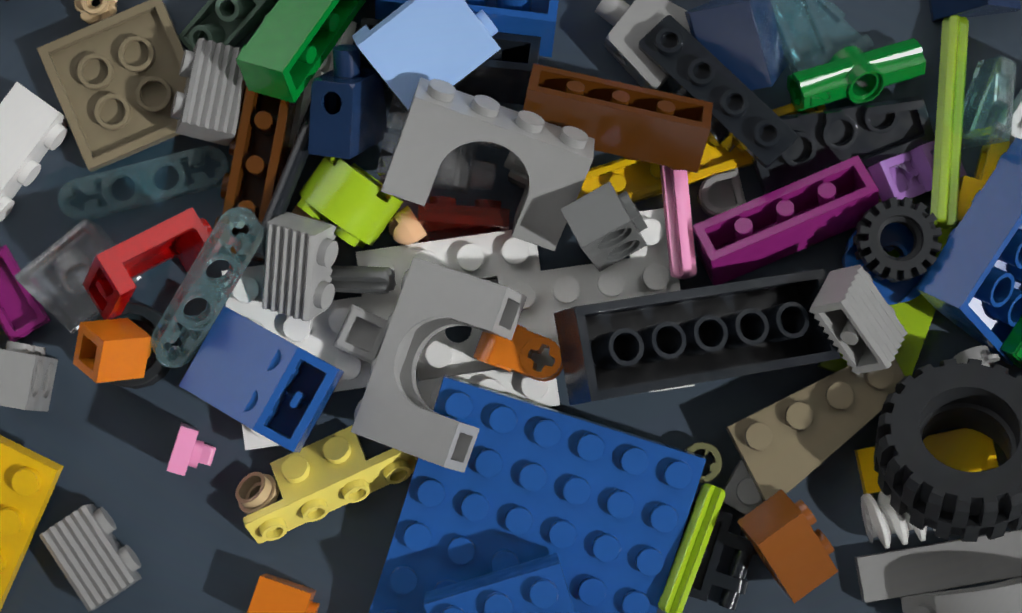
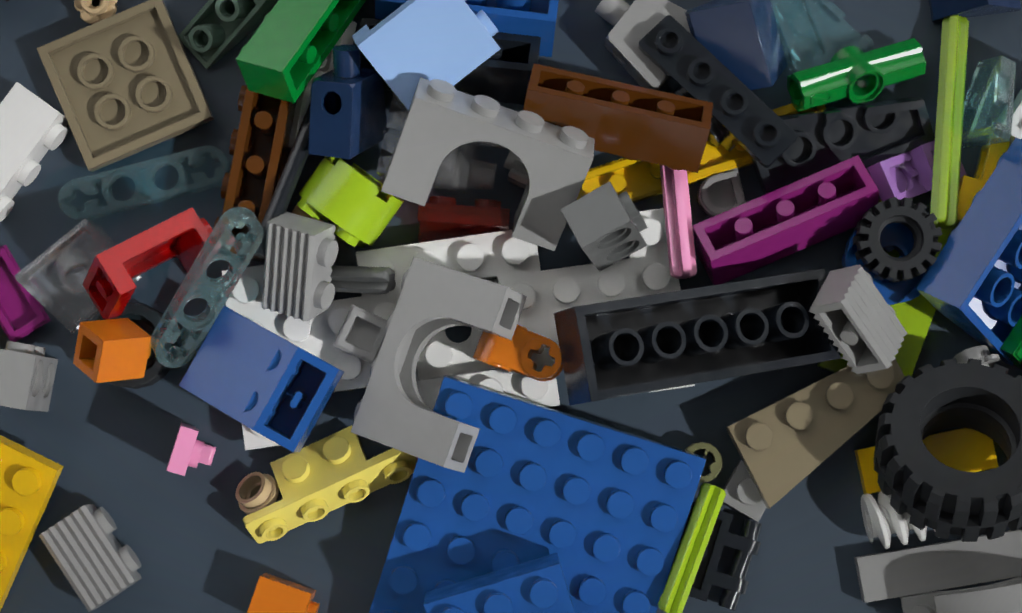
(211, 93): light grey brick -> none
(405, 227): light nougat hinge -> none
(789, 545): dark orange brick -> none

